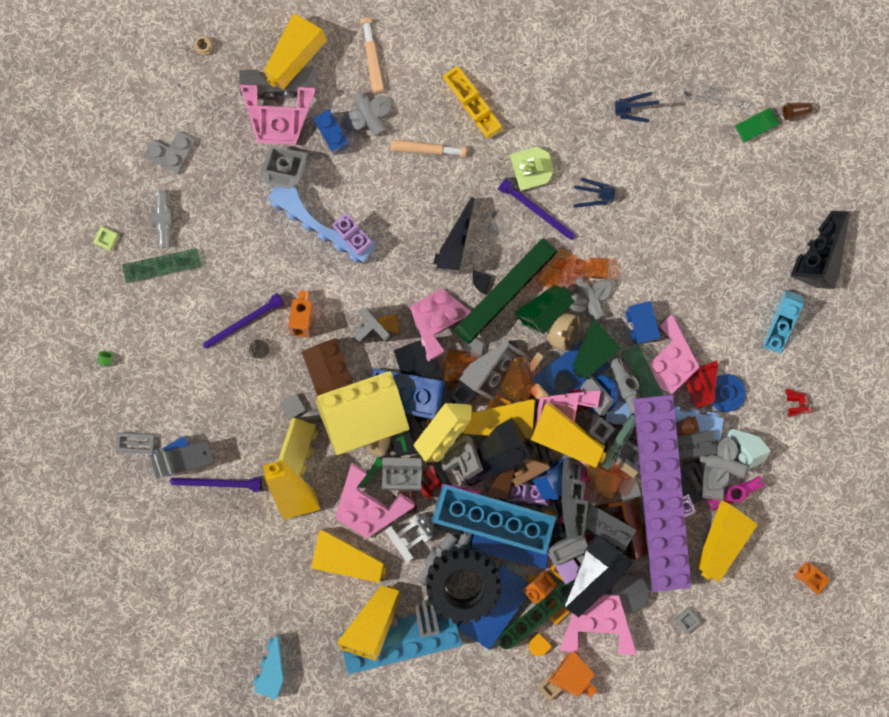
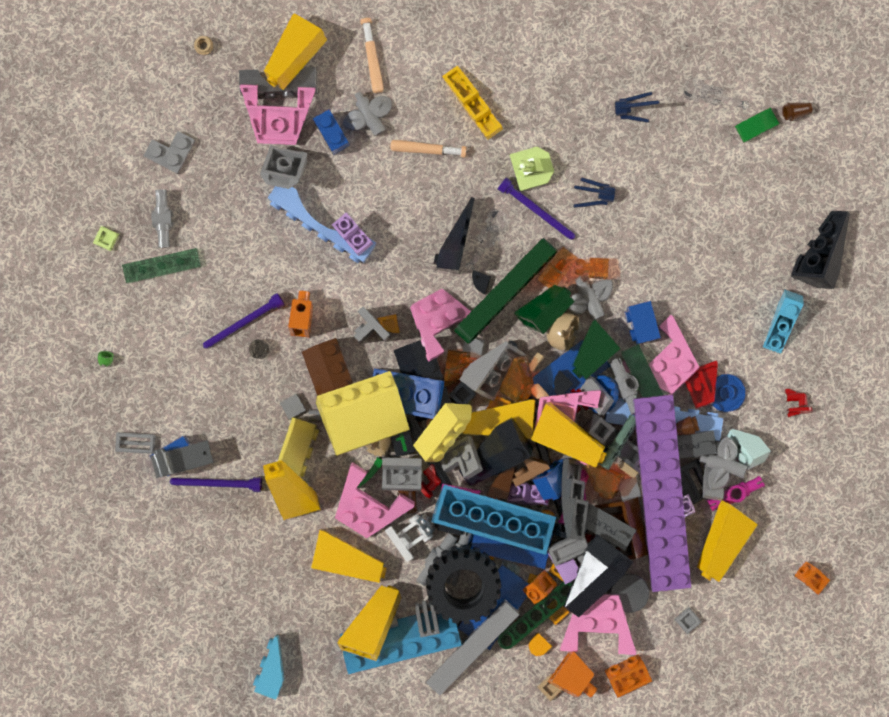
(473, 647): none -> light grey slope
(628, 675): none -> orange bracket

